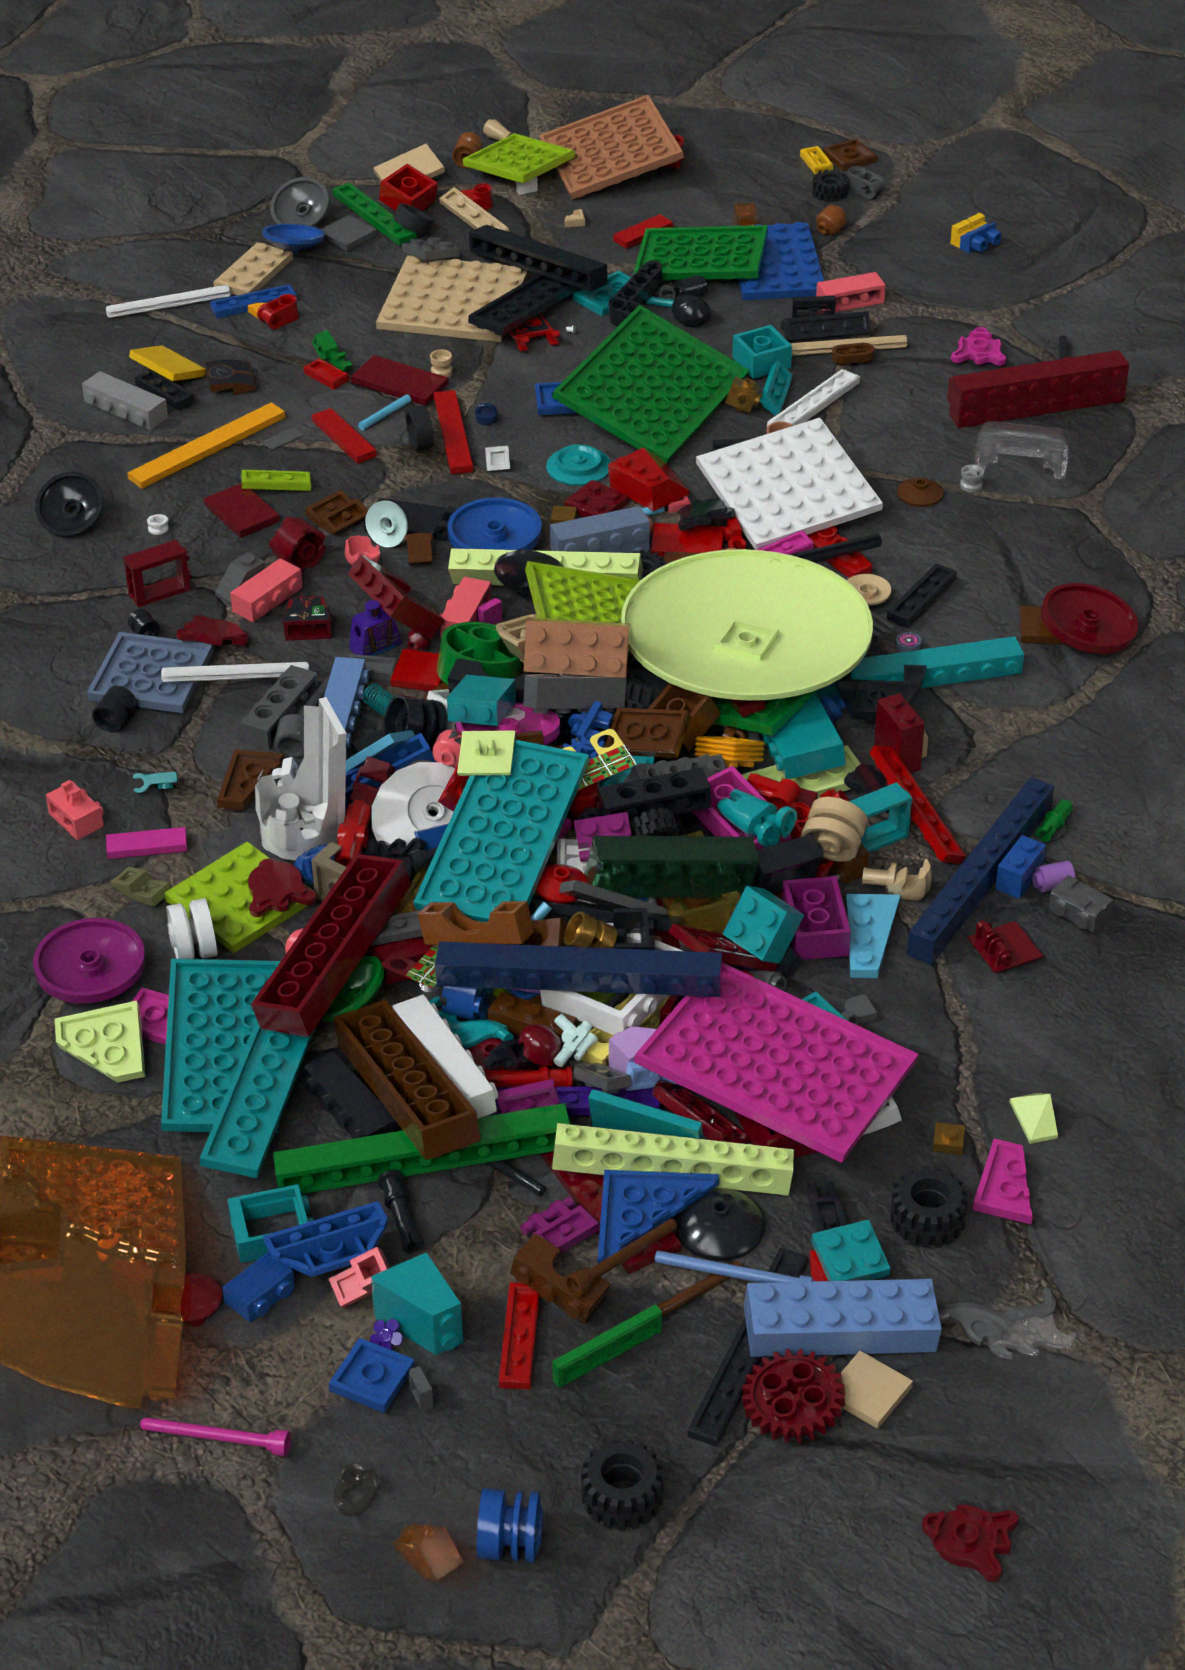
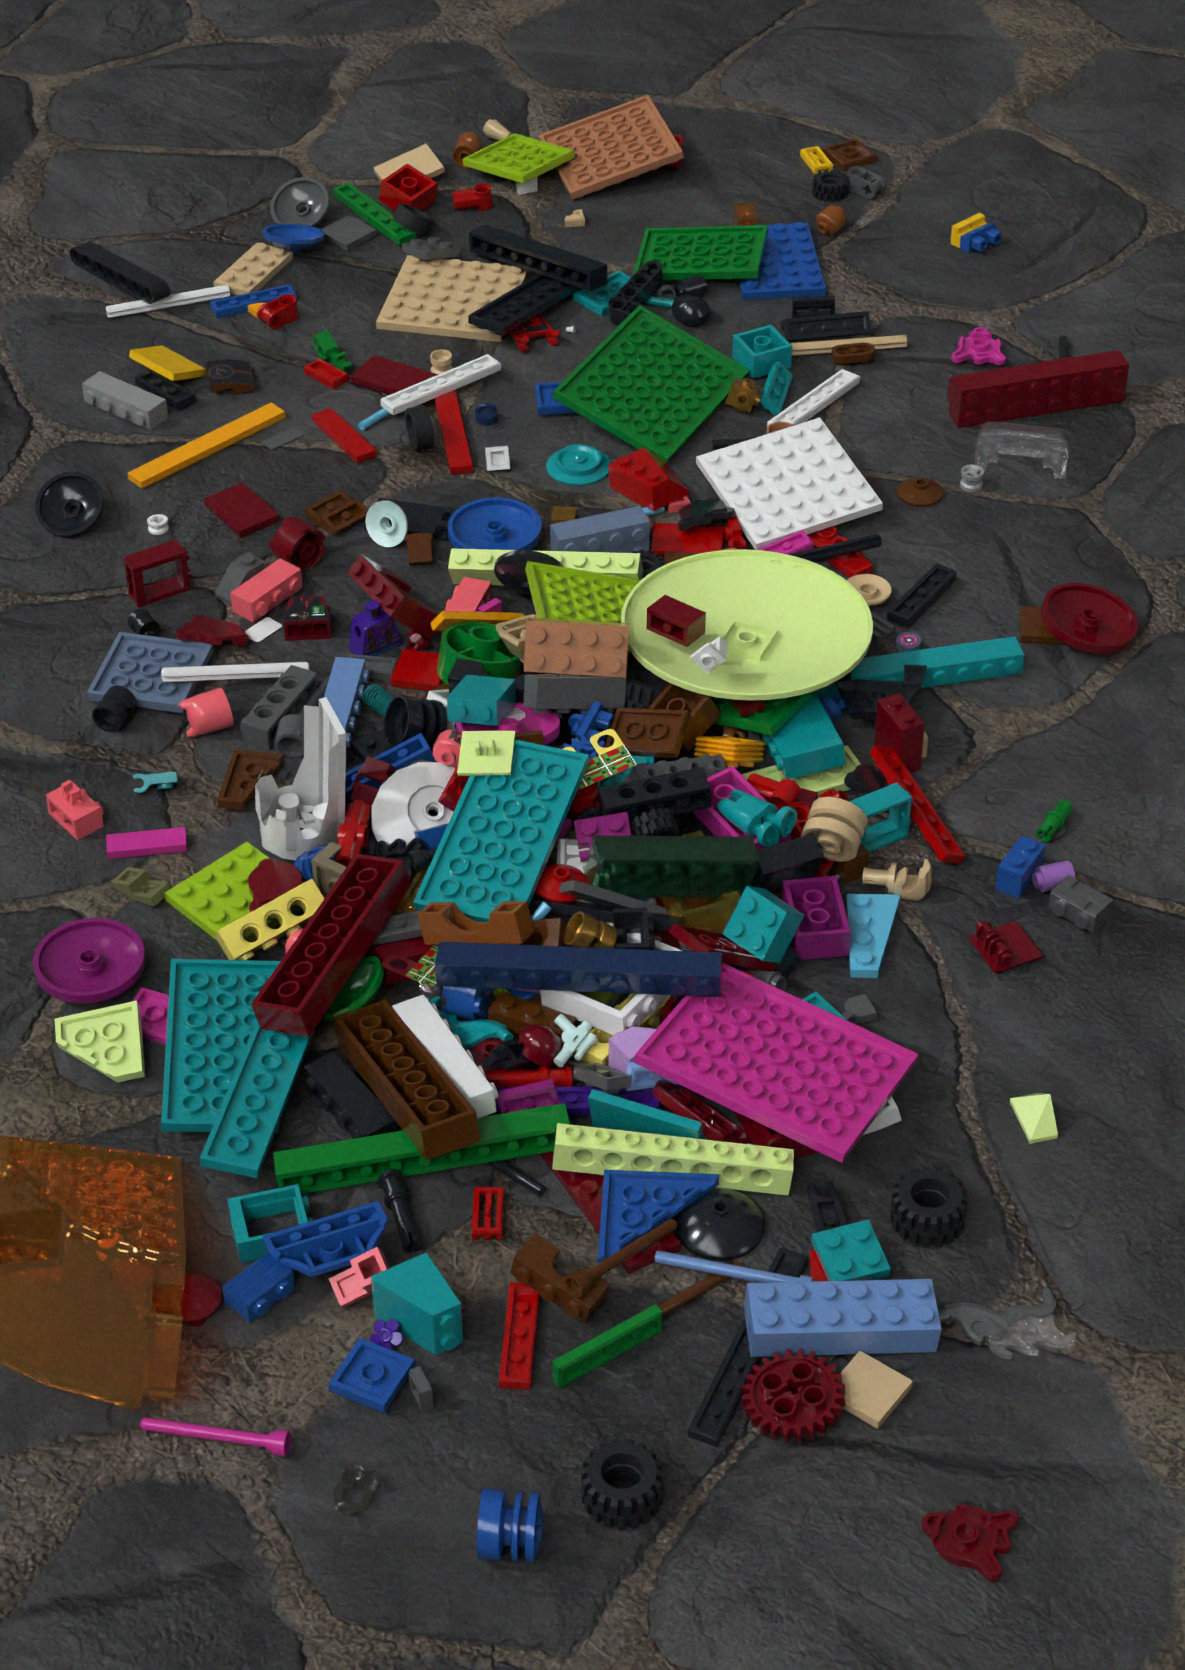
(120, 272): none -> black beam
(196, 930): white wheel -> none
(207, 712): none -> coral piece
(231, 936): none -> light yellow brick
(263, 629): none -> white sticker
(276, 480): lime tile -> none
(286, 773): white tile -> none
(361, 545): coral hair -> none
(380, 746): medium azure tile -> none
(428, 1550): clear orange slope -> none
(440, 384): none -> white tile
(449, 618): none -> light orange tile
(469, 210): tan tile -> none
(487, 1230): none -> red tile
(567, 1229): magenta plate -> none
(596, 499): dark red plate -> none
(635, 234): red tile -> none
(676, 620): none -> dark red brick
(710, 655): none -> white bracket
(853, 291): coral brick -> none
(948, 1138): pearl gold plate -> none
(978, 872): dark blue brick -> none
(1004, 1184): dark pink wing -> none

